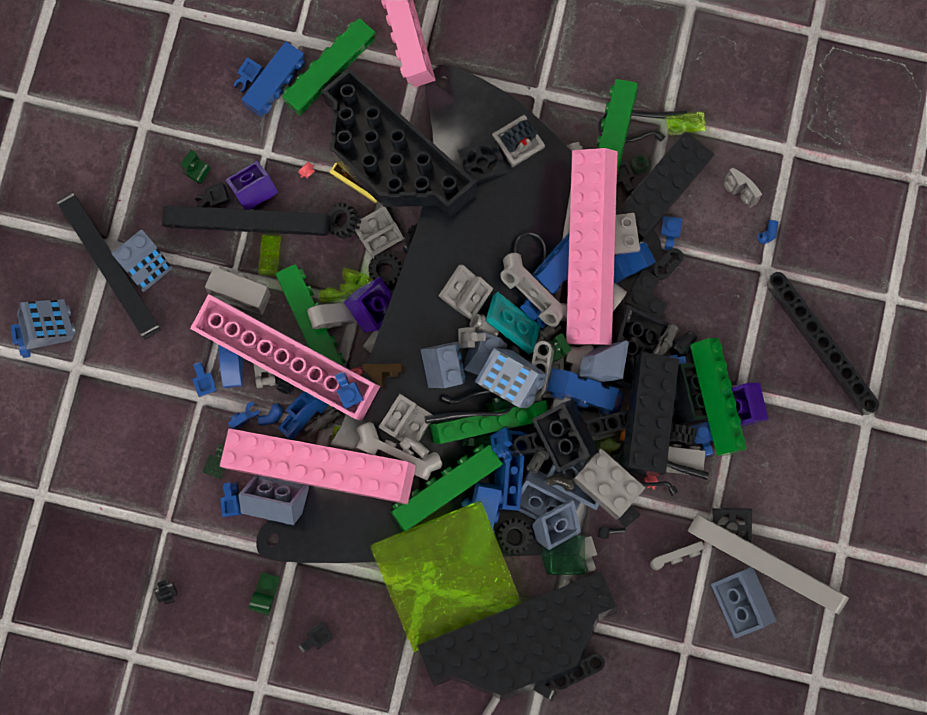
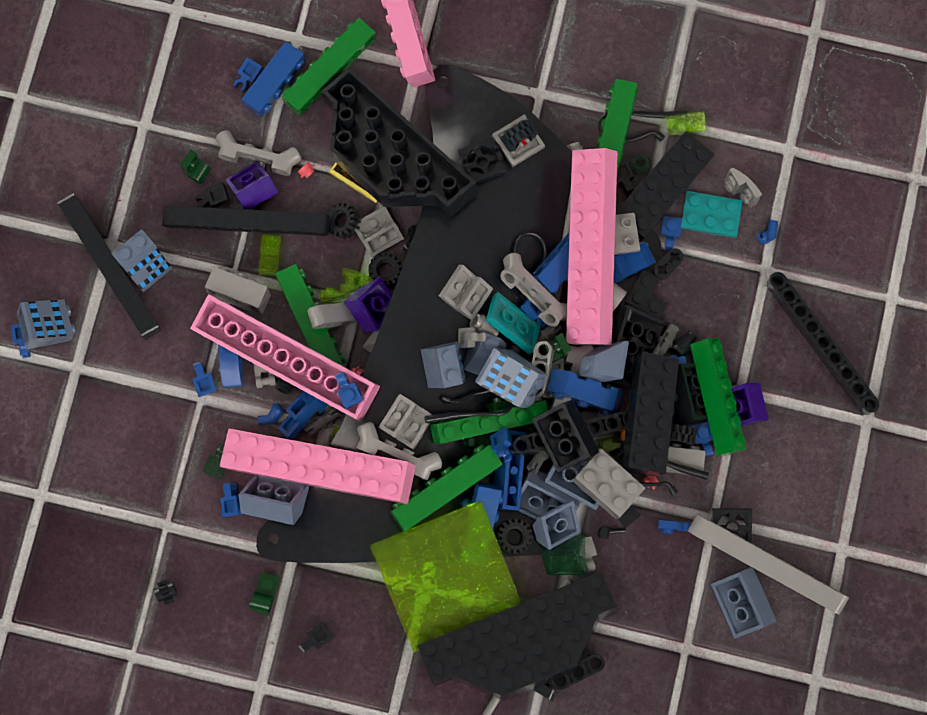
(231, 151): none -> light grey plate
(239, 420): blue plate -> none
(379, 371): dark brown slope -> none
(409, 442): light grey arm -> none
(561, 479): clear smoke arm -> none
(668, 527): none -> blue plate
(676, 556): light grey plate -> none
(711, 214): none -> teal plate

